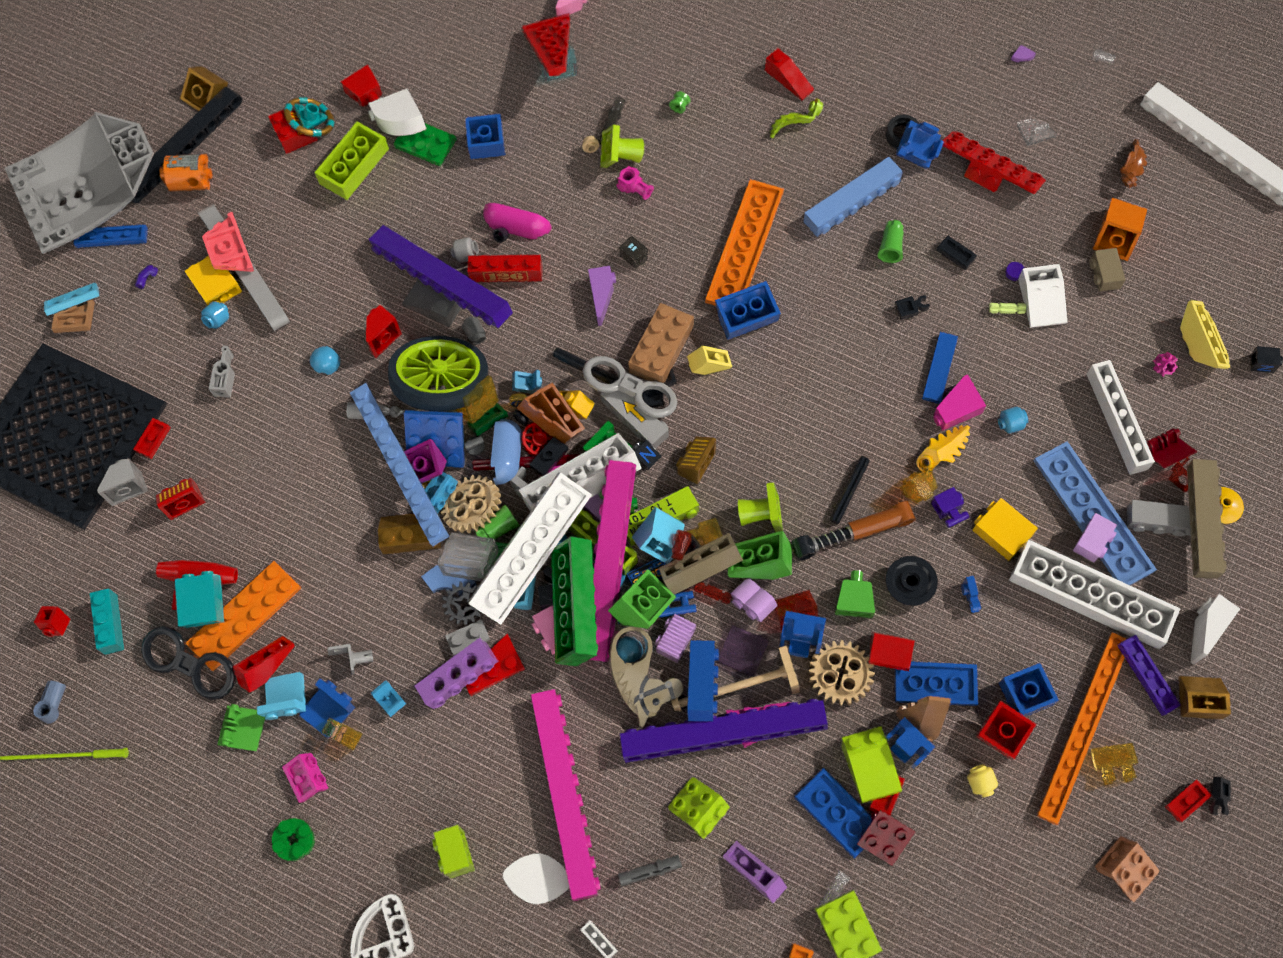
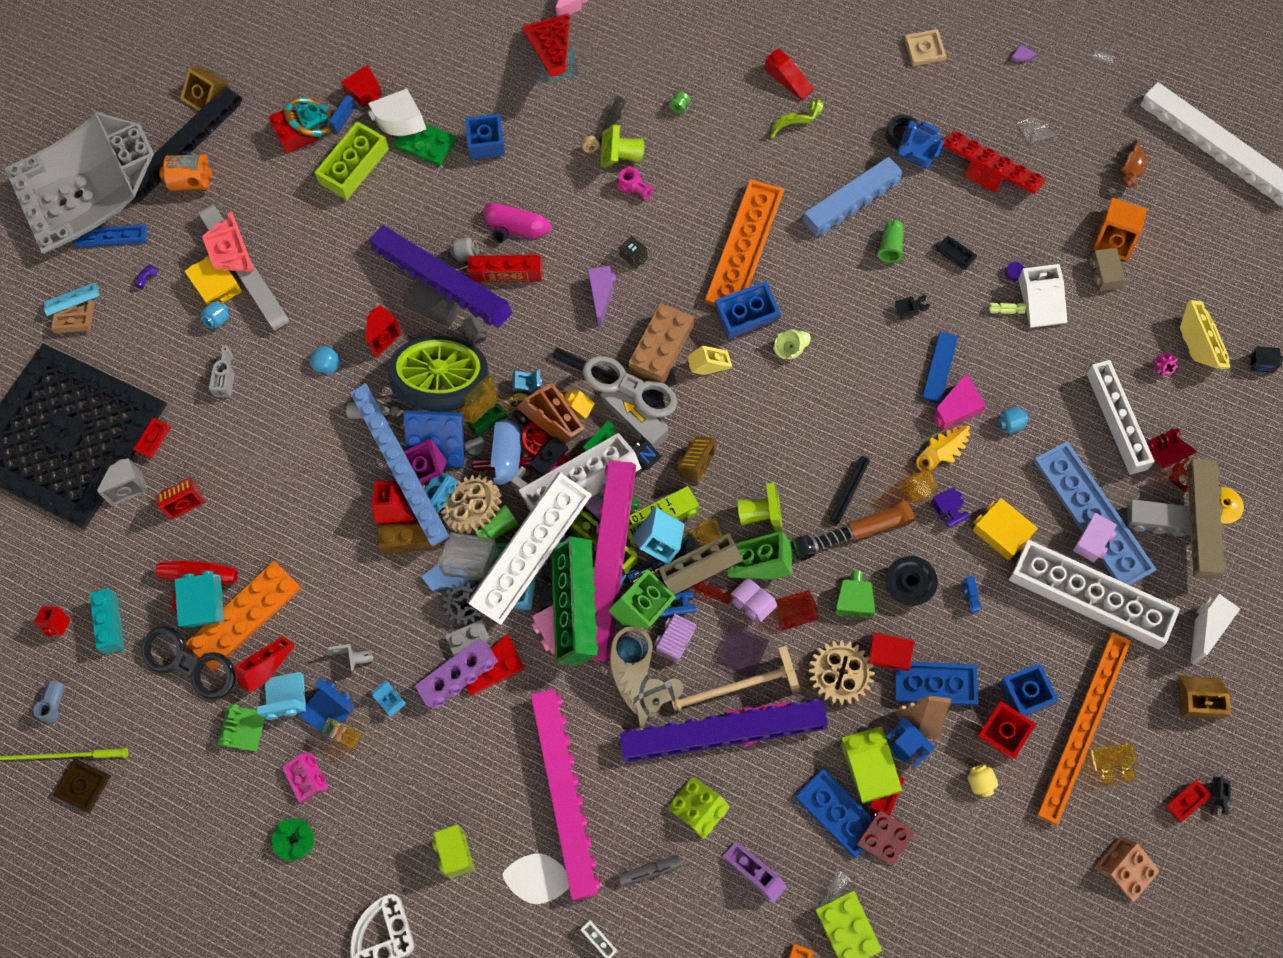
(82, 785): none -> dark brown tile
(342, 114): none -> blue tile
(390, 504): none -> red slope
(681, 542): clear red cone -> none
(701, 681): blue brick -> none
(784, 340): none -> yellowish green piece
(802, 632): blue panel -> none
(925, 47): none -> tan tile
(1148, 675): dark purple tile -> none

